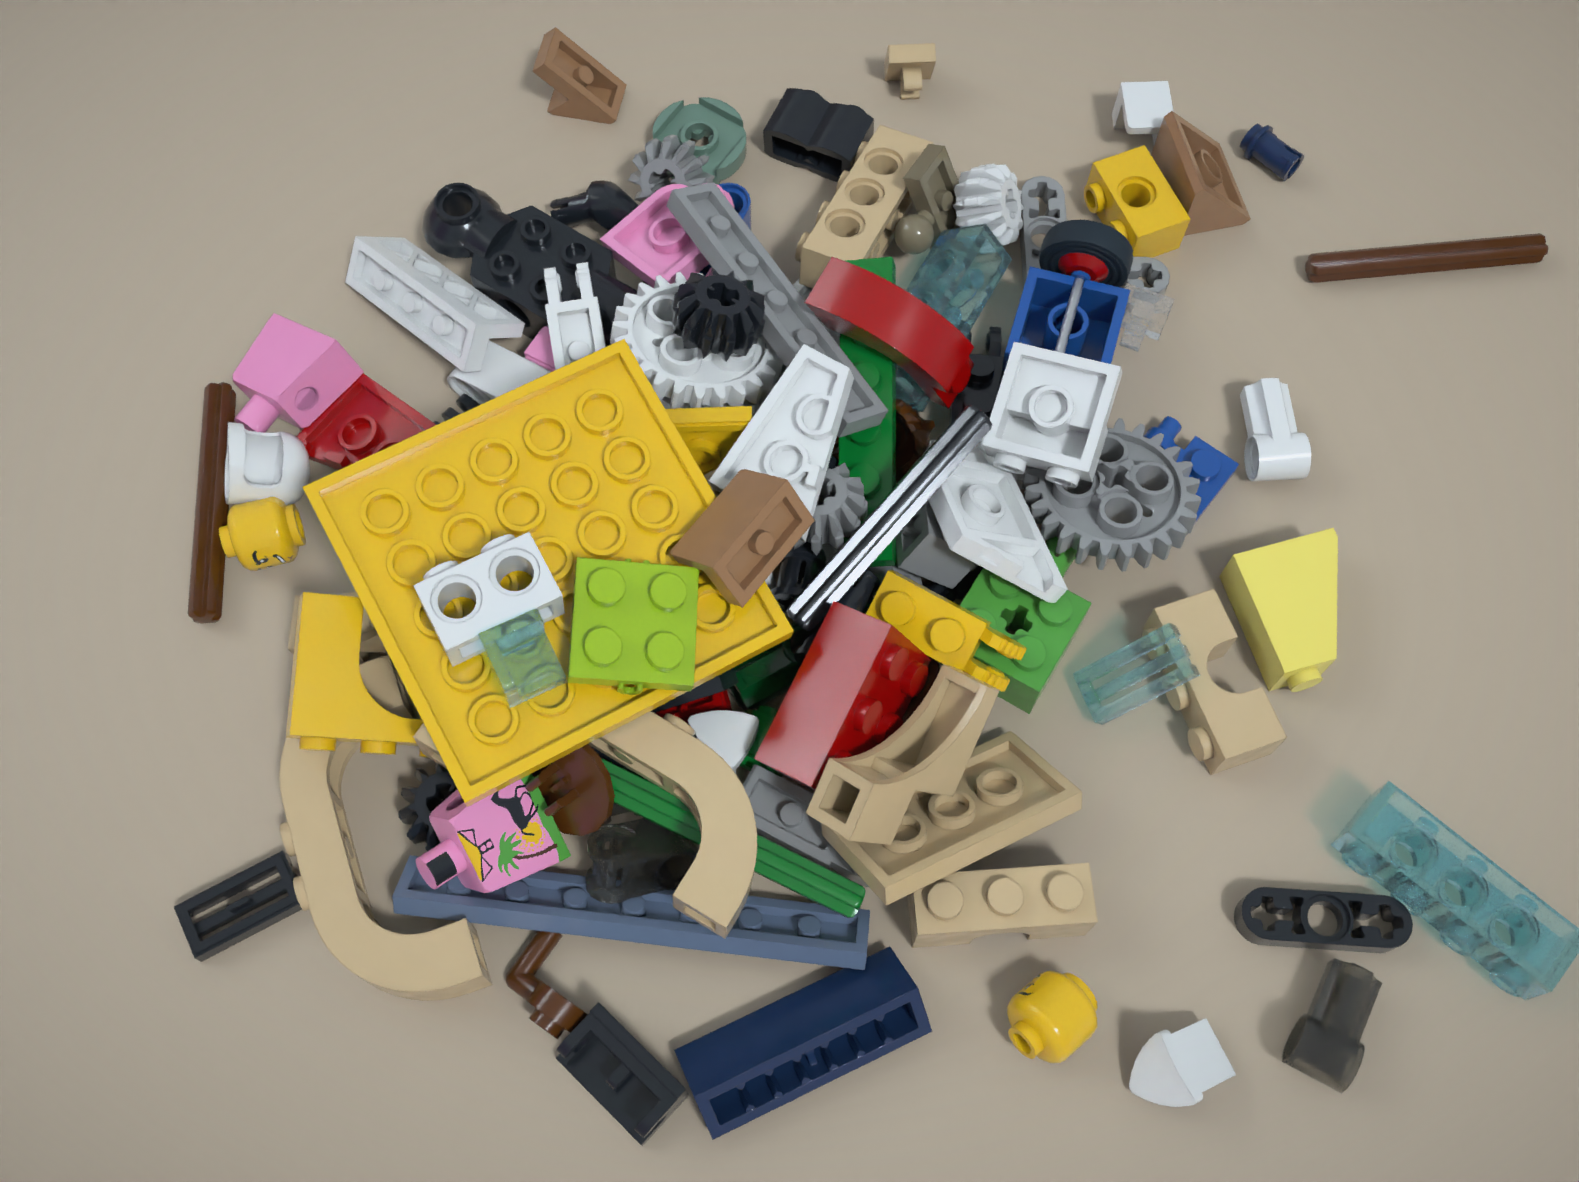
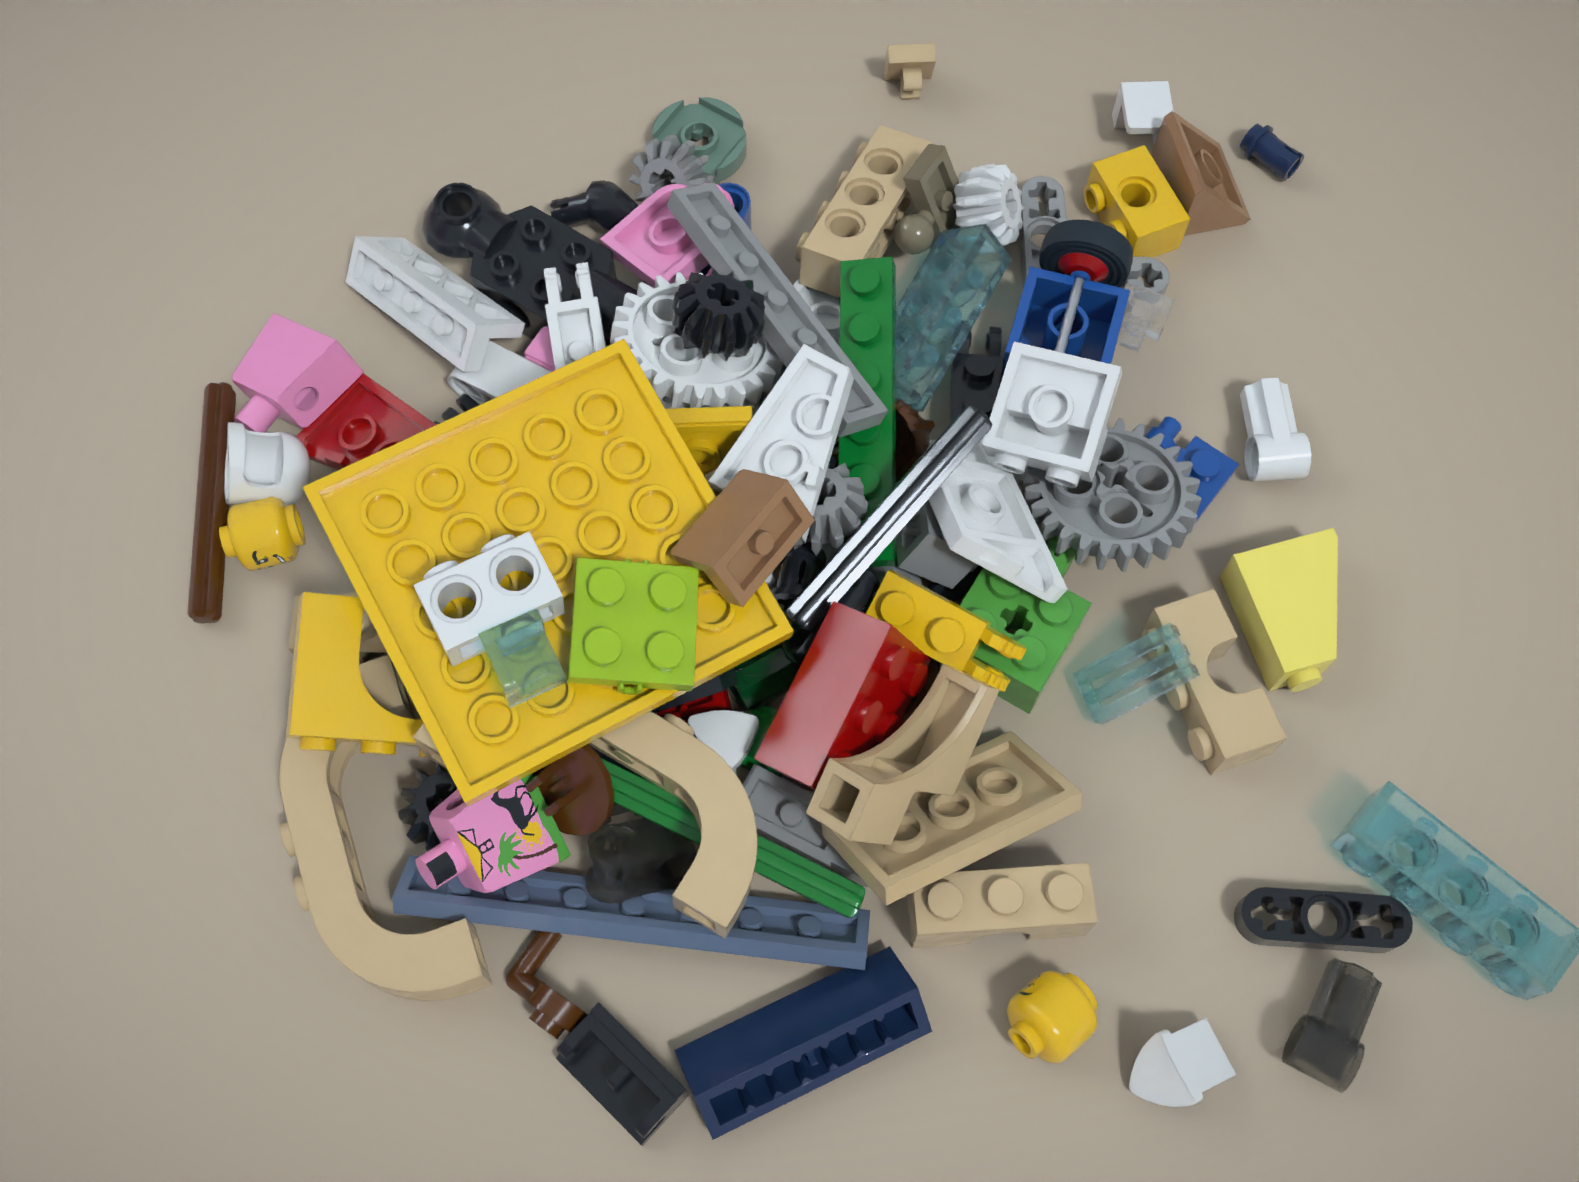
(249, 926): black tile -> none
(579, 81): medium nougat slope -> none
(816, 133): black brick -> none
(896, 325): red arch -> none
(1426, 257): reddish brown axle -> none

